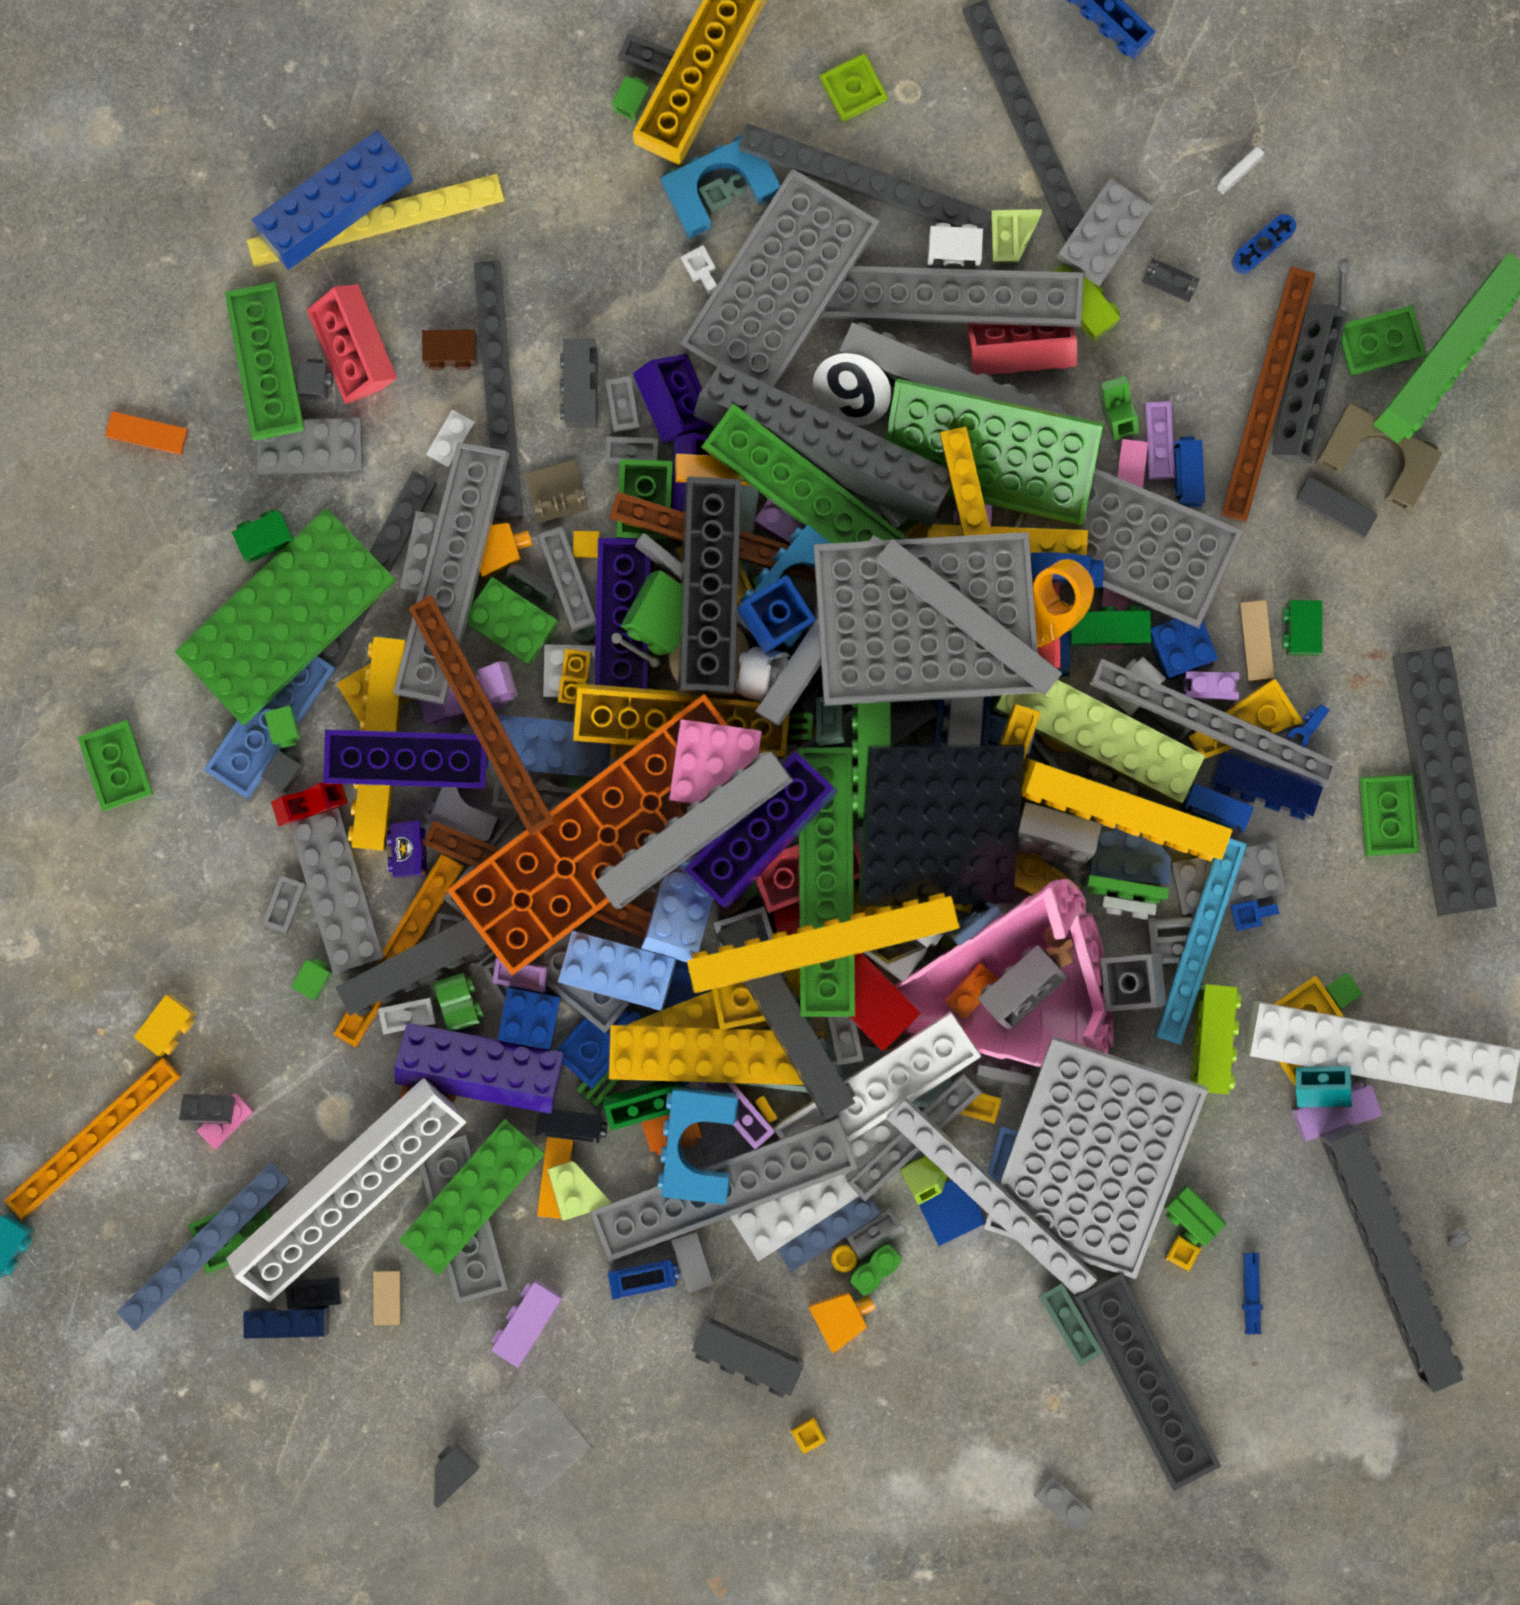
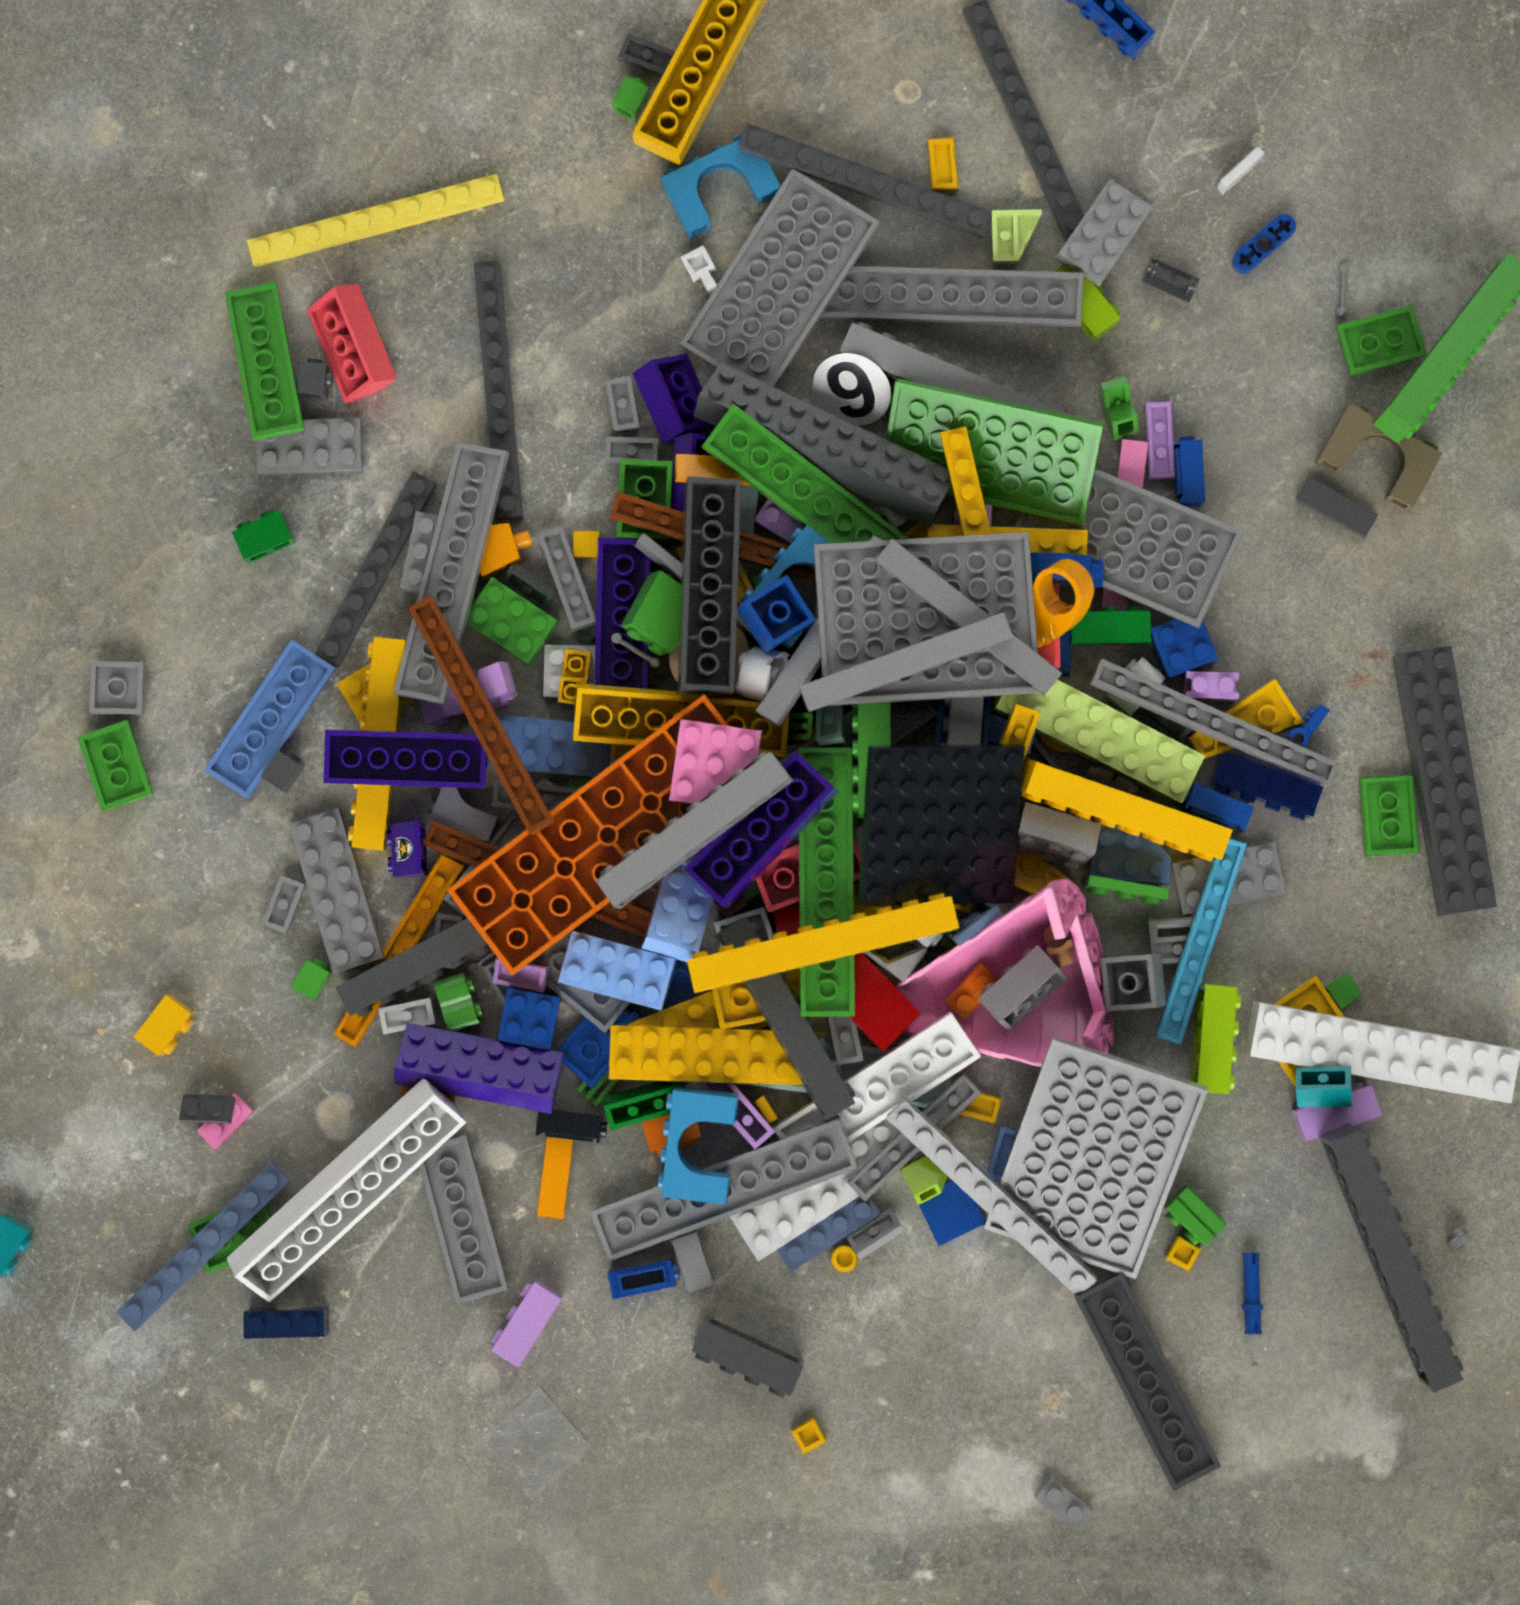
(92, 1138): light orange tile -> none
(117, 688): none -> light grey plate
(146, 433): orange tile -> none
(283, 726): bright green brick -> none
(285, 616): bright green plate -> none
(308, 803): red brick -> none
(314, 1293): black plate -> none
(332, 199): blue brick -> none
(387, 1297): tan tile -> none
(449, 348): reddish brown brick -> none
(452, 1472): dark grey slope -> none
(454, 430): white plate -> none
(472, 1196): bright green plate -> none
(556, 491): dark tan hinge -> none
(574, 1191): yellowish green wing -> none
(579, 383): dark grey wedge -> none
(718, 195): sand green plate -> none
(841, 1318): light orange torso -> none
(853, 87): lime tile -> none
(869, 1274): bright green brick -> none
(906, 662): none -> light grey tile
(942, 164): none -> yellow tile
(954, 247): white brick -> none
(1014, 1075): light grey plate -> none
(1020, 348): coral slope -> none
(1070, 1324): sand green plate -> none
(1138, 909): white plate -> none
(1249, 915): blue plate -> none
(1256, 640): tan tile -> none
(1267, 394): dark orange plate -> none
(1303, 628): green brick -> none
(1309, 383): dark grey brick -> none

